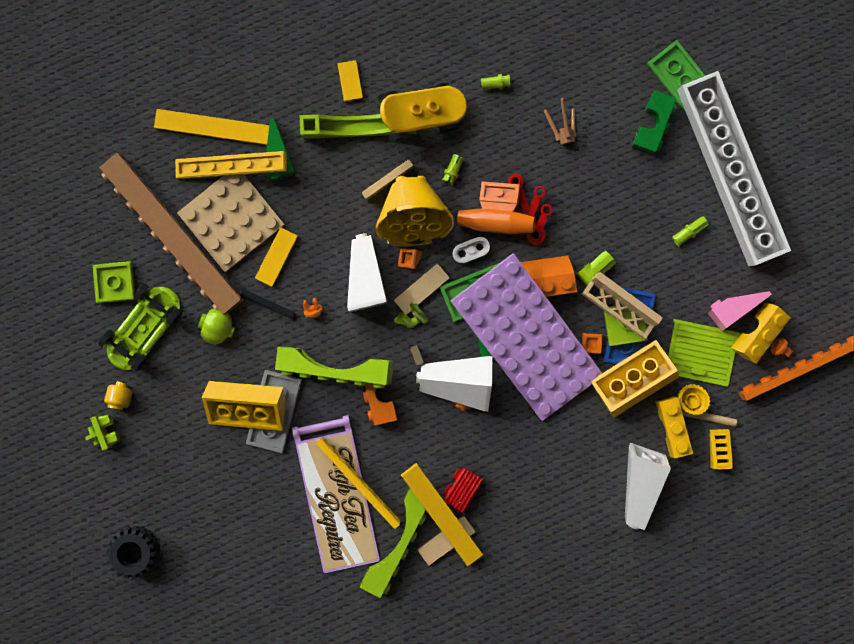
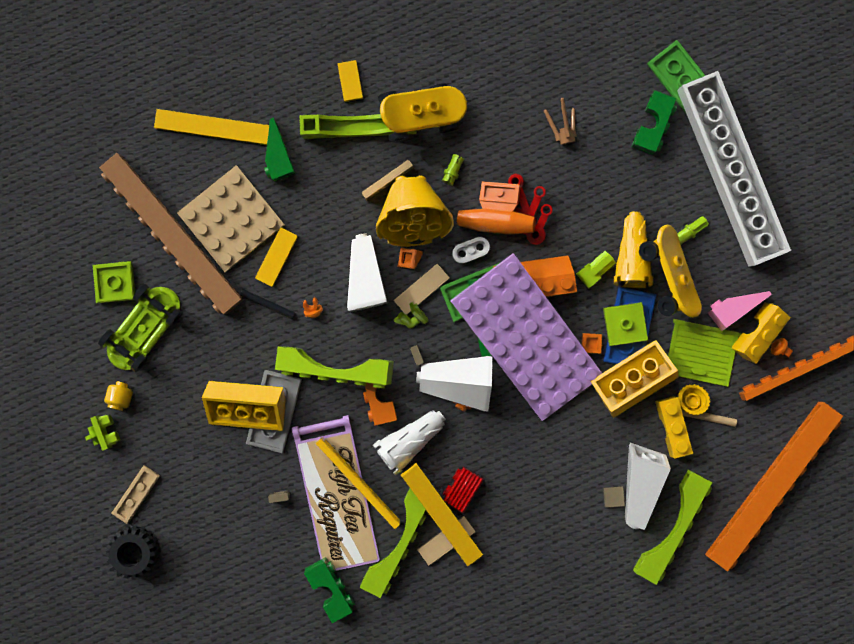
(135, 494): none -> tan tile
(216, 326): lime plant -> none
(231, 165): yellow tile -> none
(279, 496): none -> dark tan tile
(323, 574): none -> green arch
(404, 444): none -> white cone
(496, 82): lime pin -> none
(613, 496): none -> dark tan tile
(625, 299): tan fence -> none
(630, 266): none -> yellow cone
(653, 562): none -> lime arch
(676, 273): none -> yellow piece
(728, 453): yellow slope -> none
(774, 485): none -> orange brick

